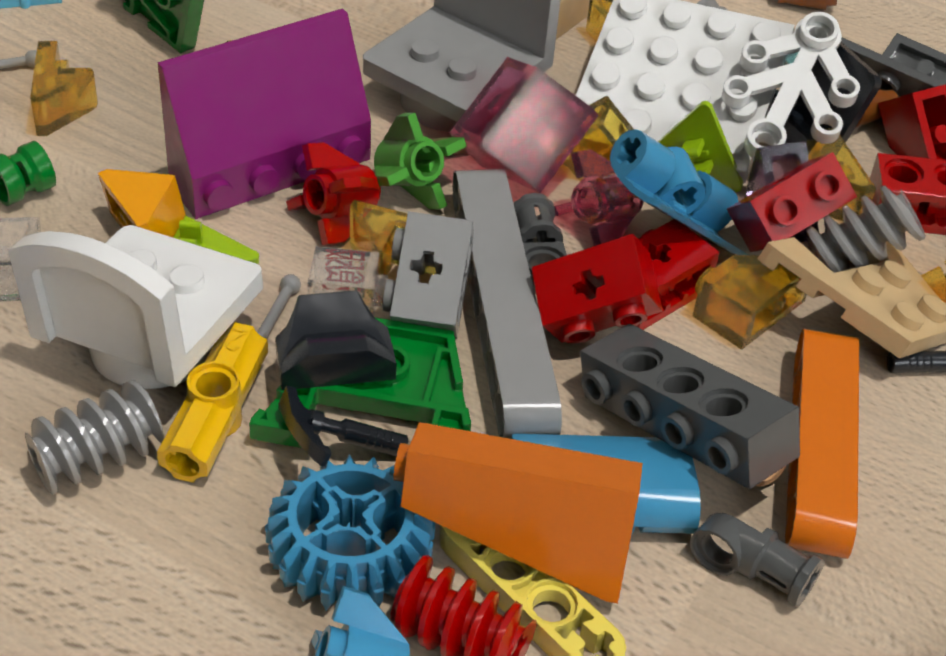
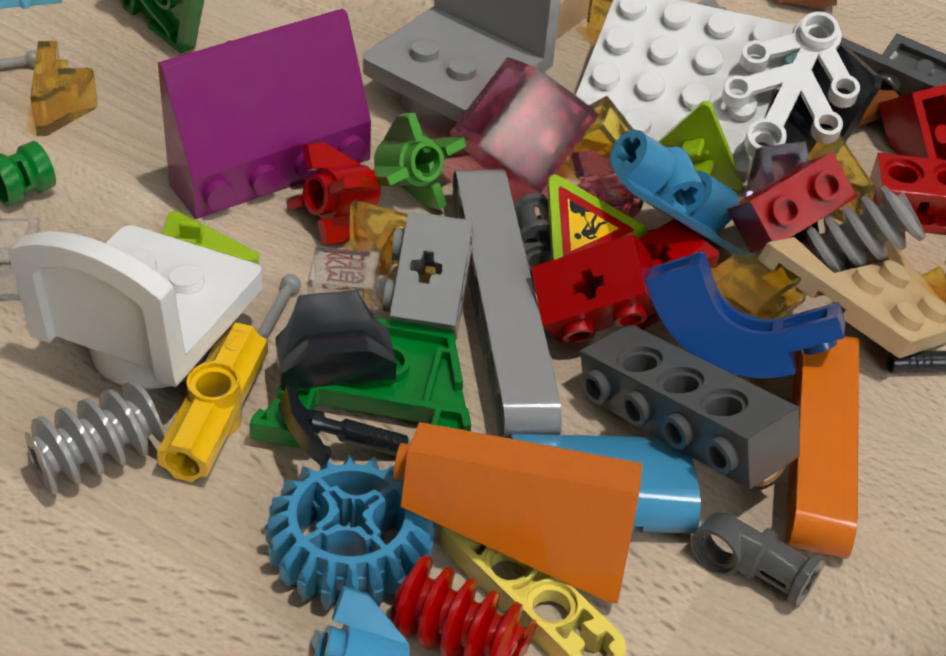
(143, 200): light orange slope -> none
(582, 219): none -> piece
(727, 338): none -> blue arch

